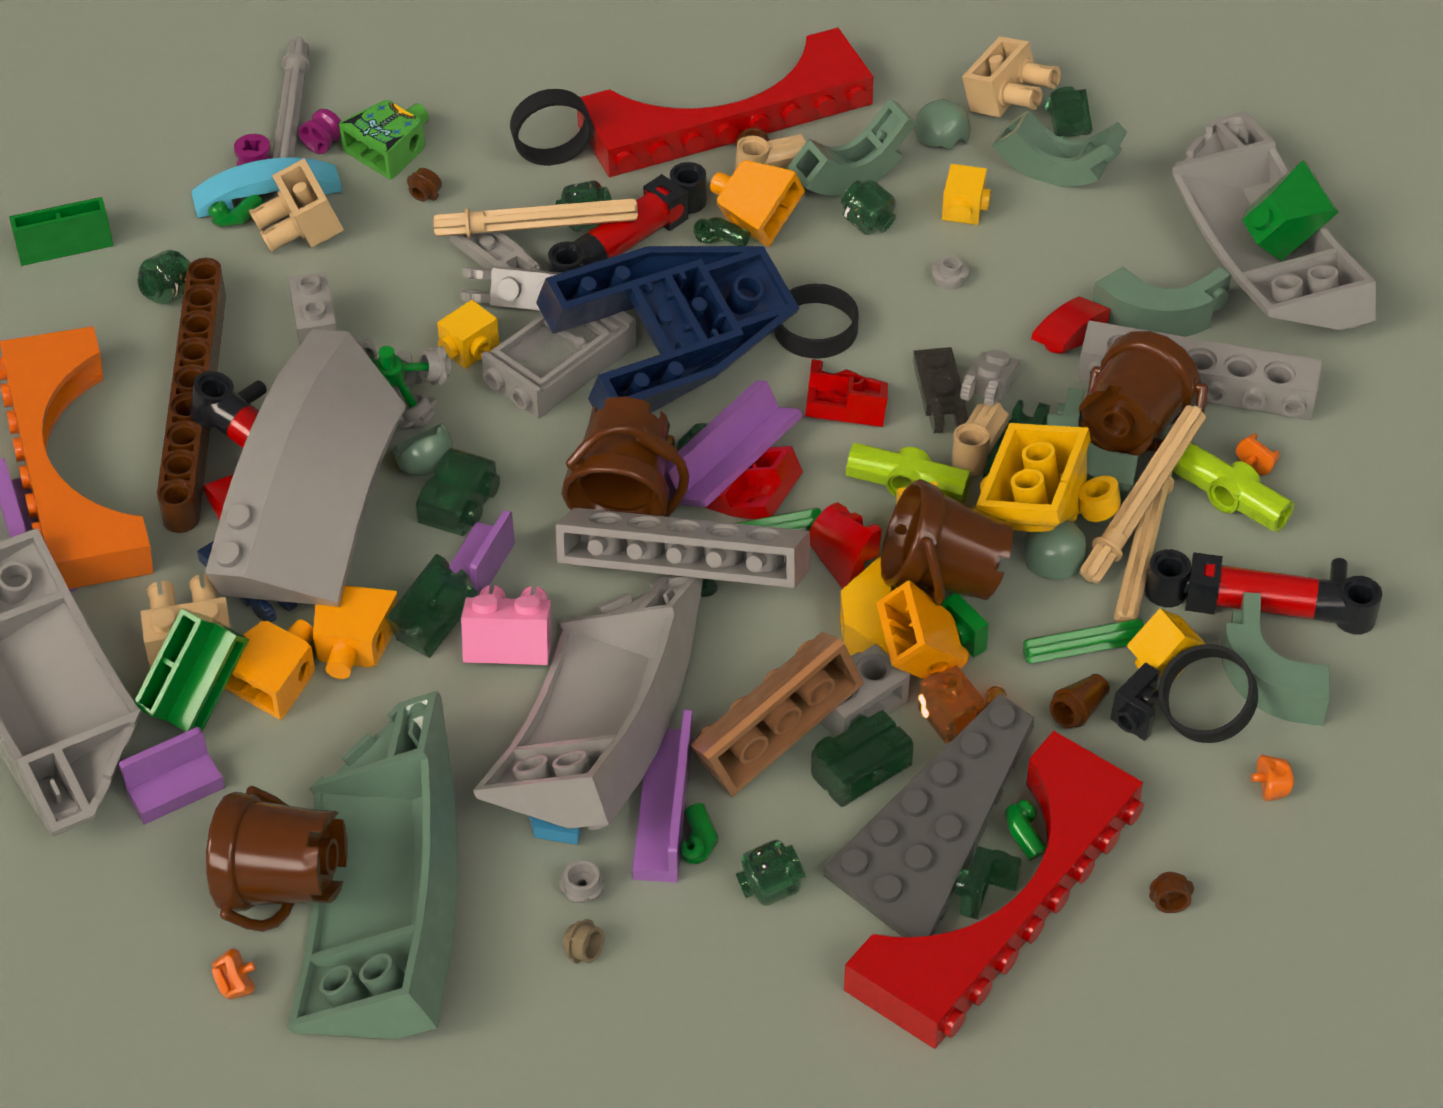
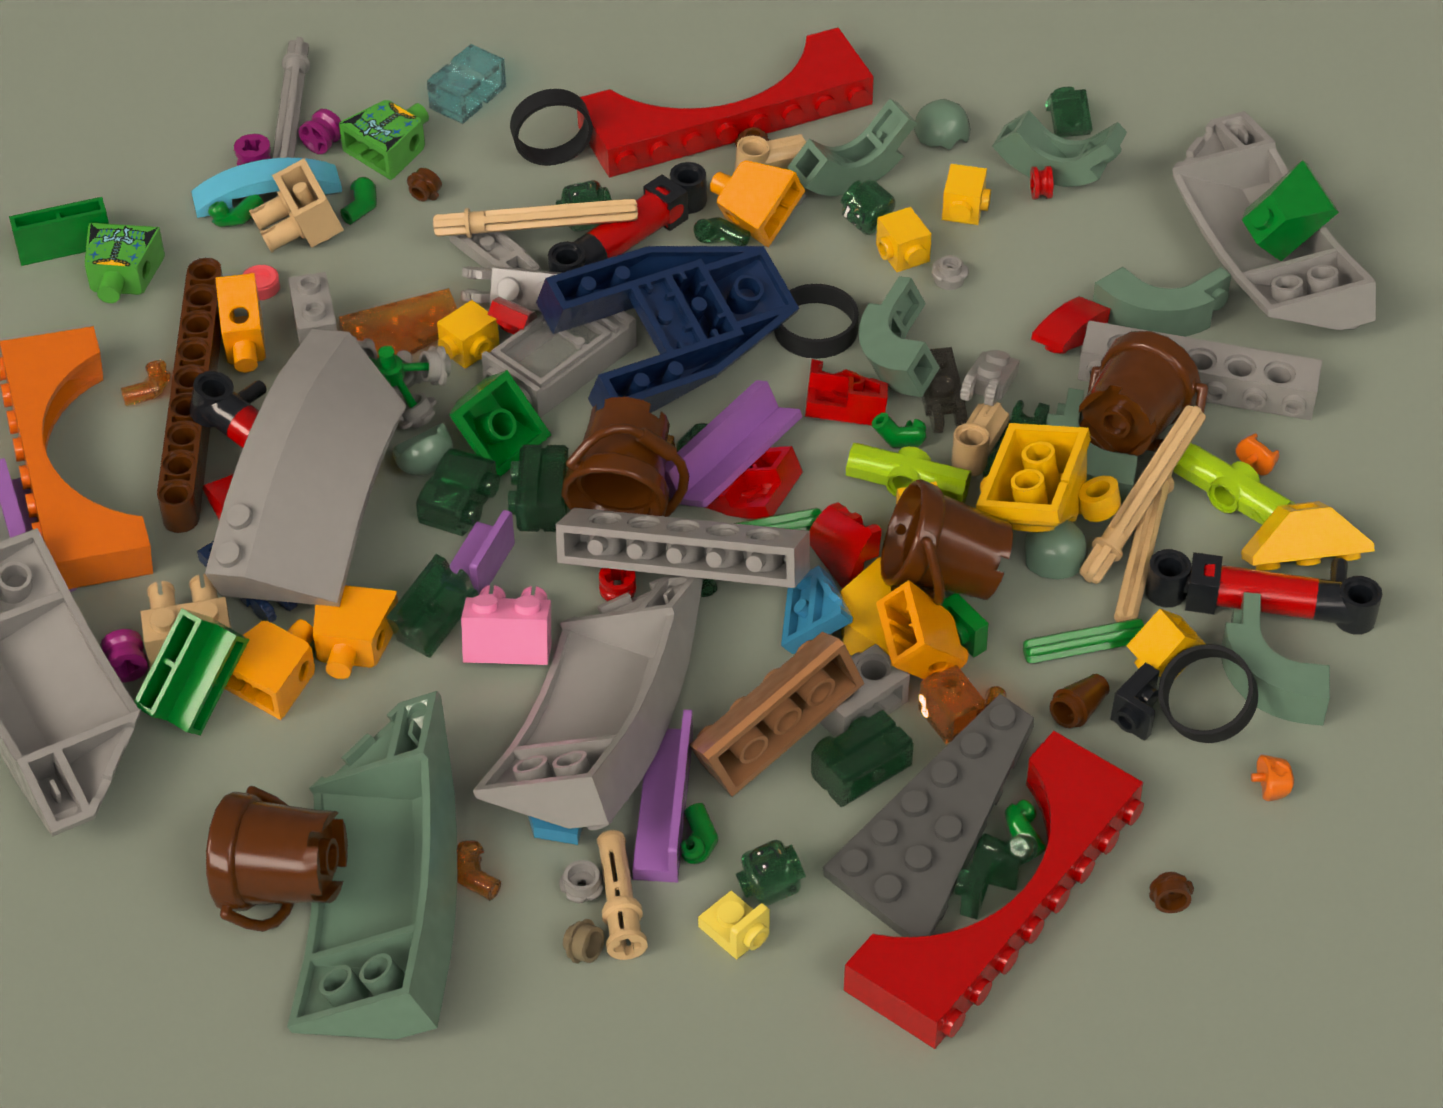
(122, 259): none -> bright green torso
(125, 654): none -> magenta wheel
(151, 387): none -> clear orange arm
(163, 276): clear green head -> none
(170, 775): medium lavender panel -> none
(232, 975): orange piece -> none
(241, 335): none -> light orange torso
(266, 280): none -> coral tile
(364, 200): none -> green arm
(401, 324): none -> clear orange wing
(469, 73): none -> clear light blue piece
(470, 873): none -> clear orange arm
(498, 420): none -> green slope
(510, 315): none -> red slope
(539, 487): none -> clear green brick
(609, 590): none -> red bush
(622, 911): none -> tan pin
(736, 924): none -> light yellow bracket
(812, 609): none -> dark azure wing
(882, 333): none -> sand green arch
(898, 437): none -> green arm
(903, 239): none -> yellow brick
(1004, 77): tan brick -> none
(1021, 846): none -> clear green arm
(1041, 182): none -> red bush
(1304, 535): none -> yellow slope

